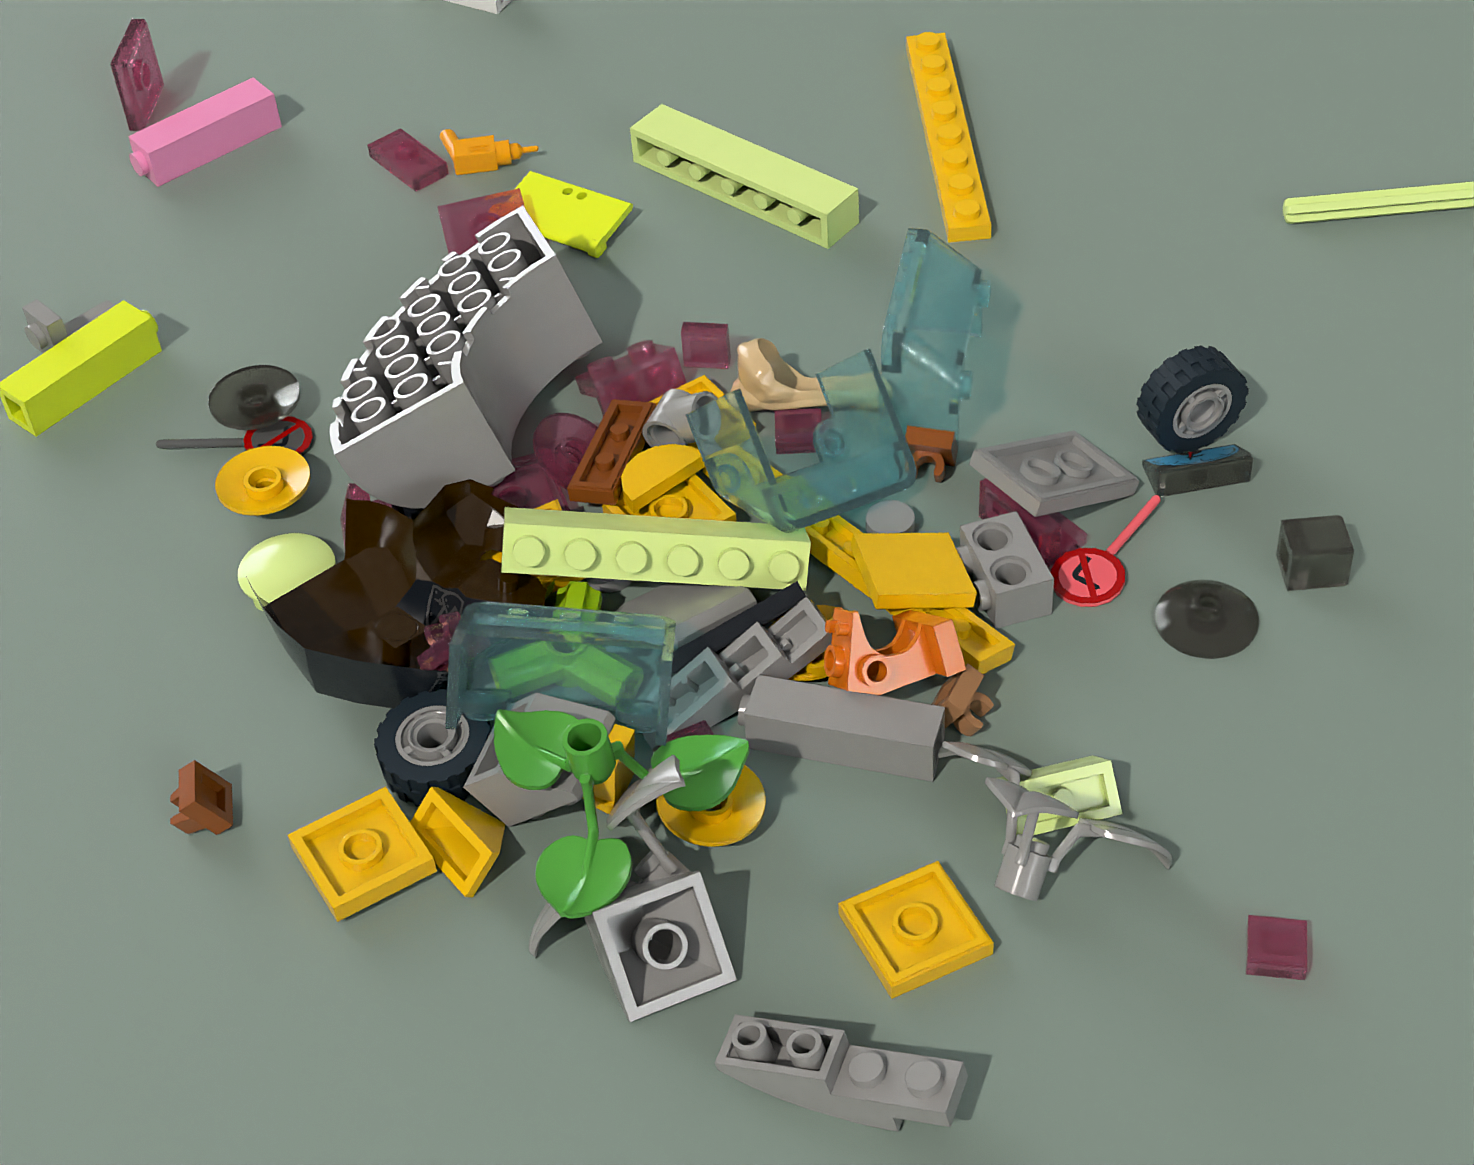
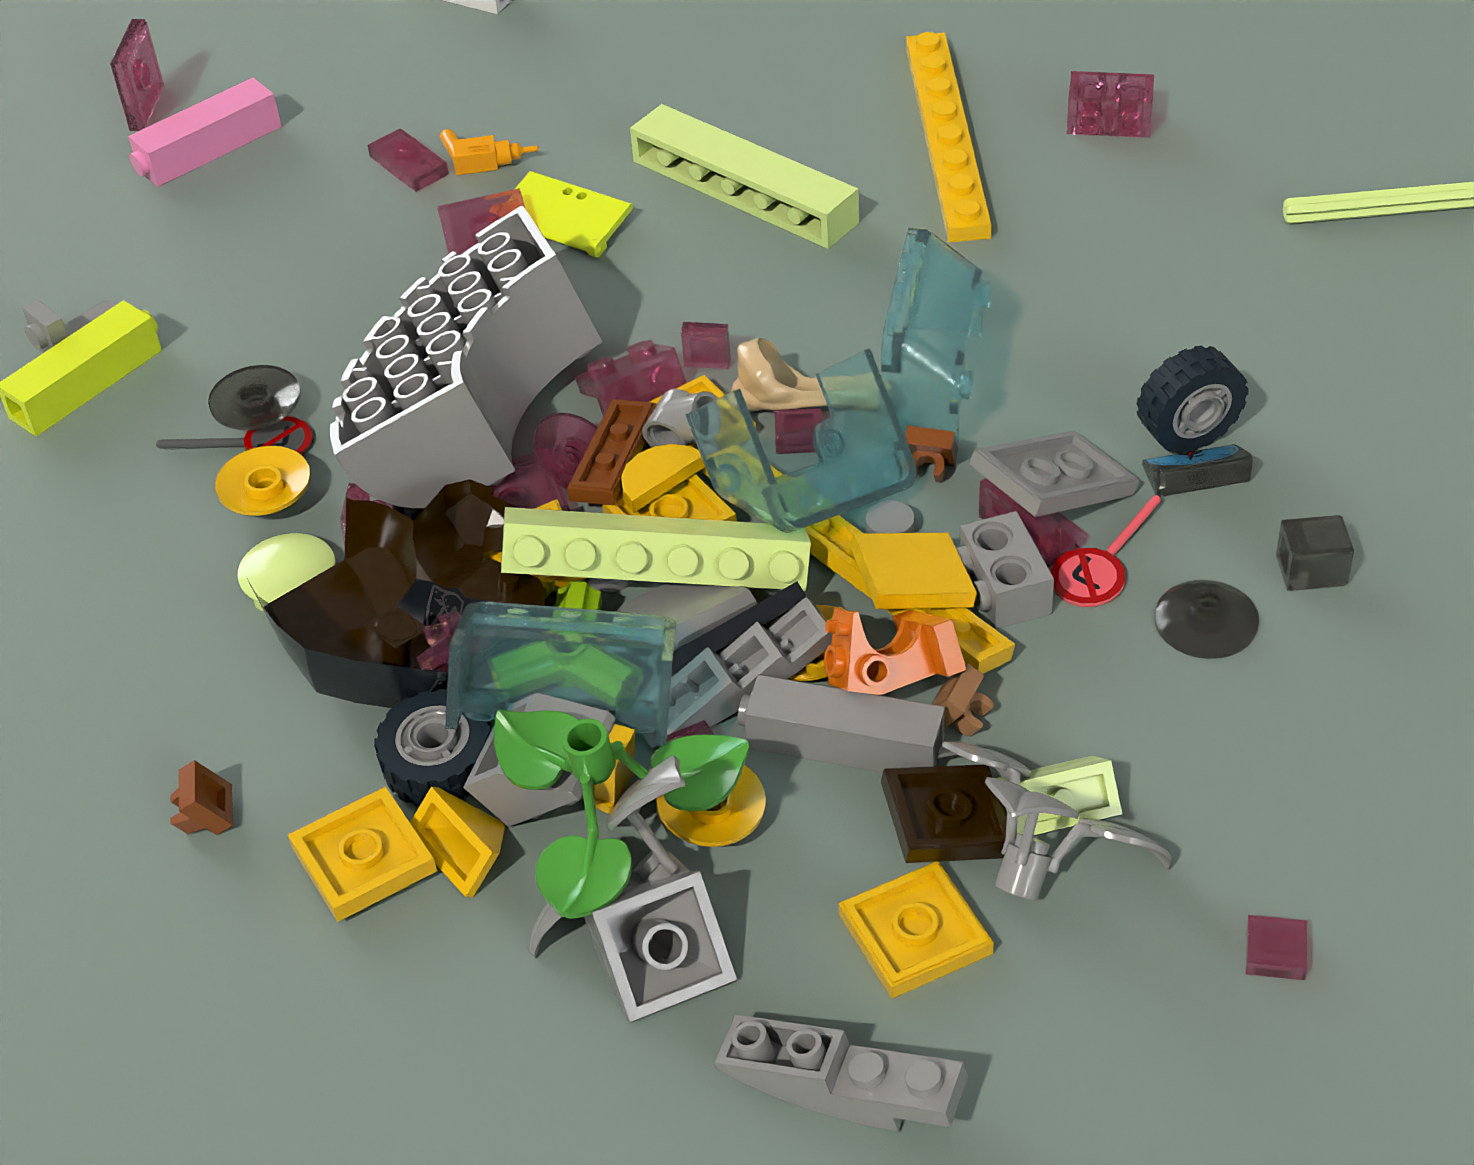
(945, 813): none -> dark brown tile
(1110, 104): none -> clear pink brick

